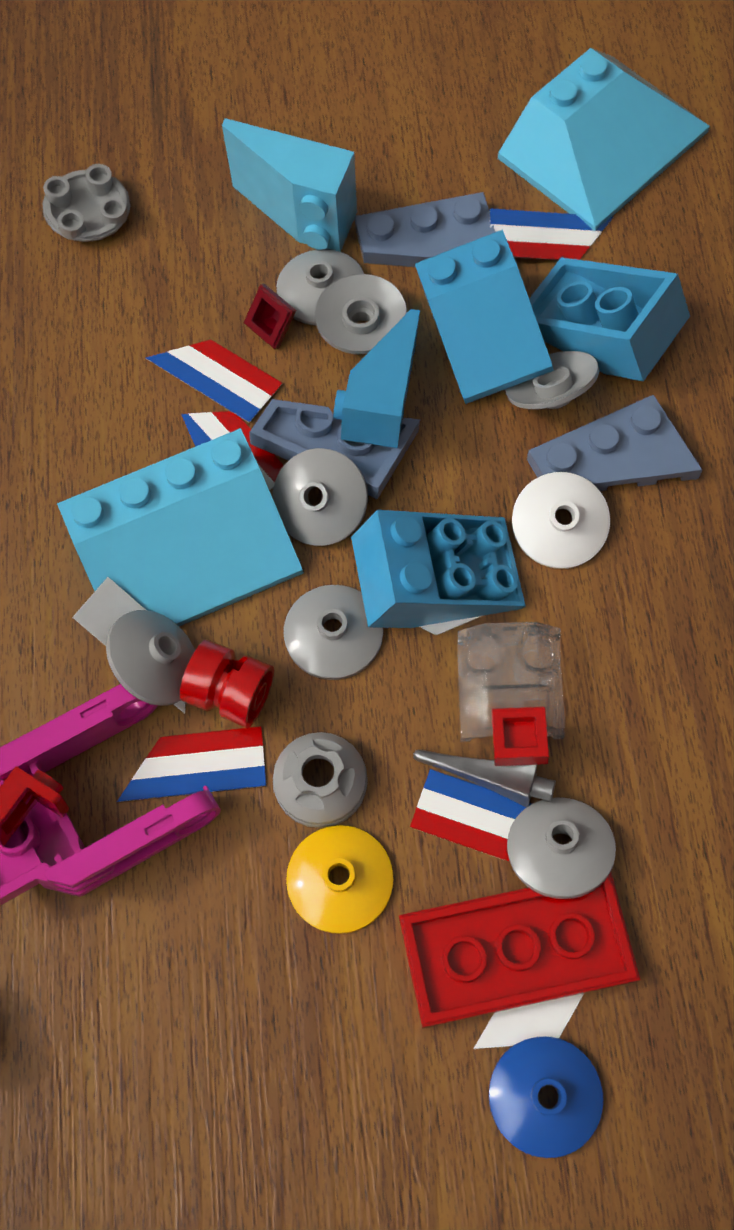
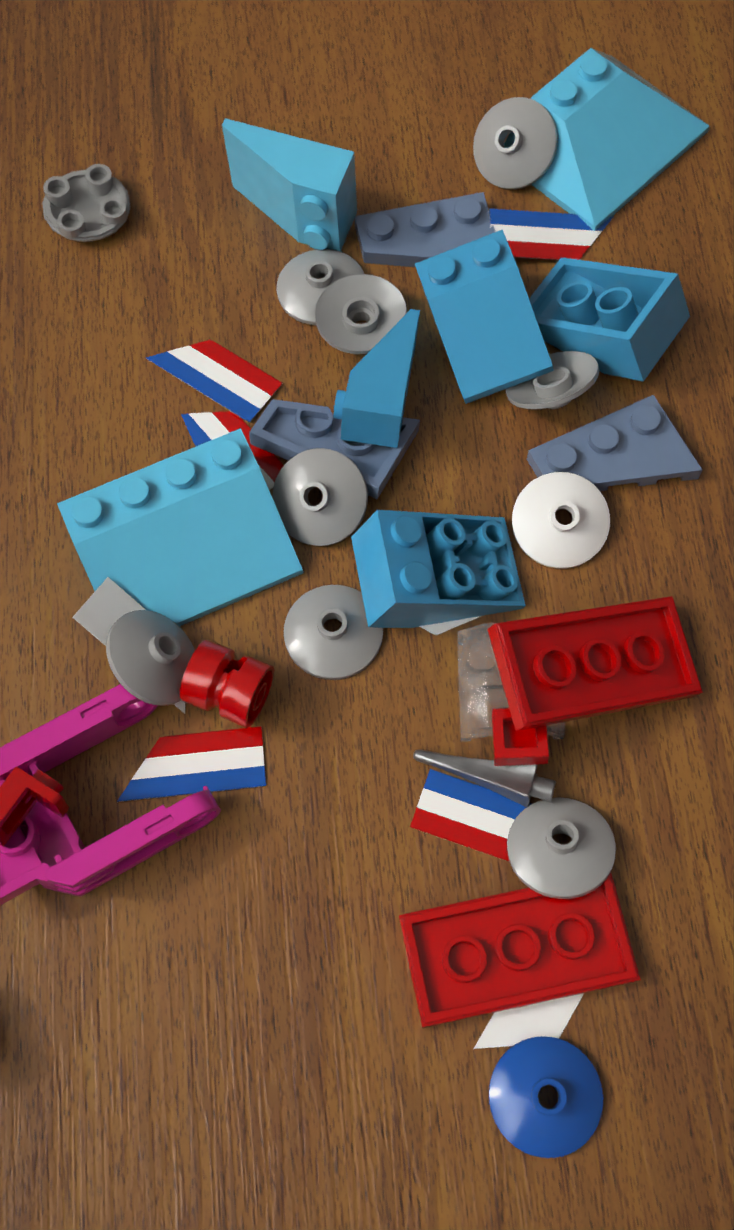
(269, 316): dark red slope -> none
(326, 804): light grey piece -> none
(343, 906): yellow dish -> none
(533, 144): none -> light grey dish
(593, 662): none -> red tile

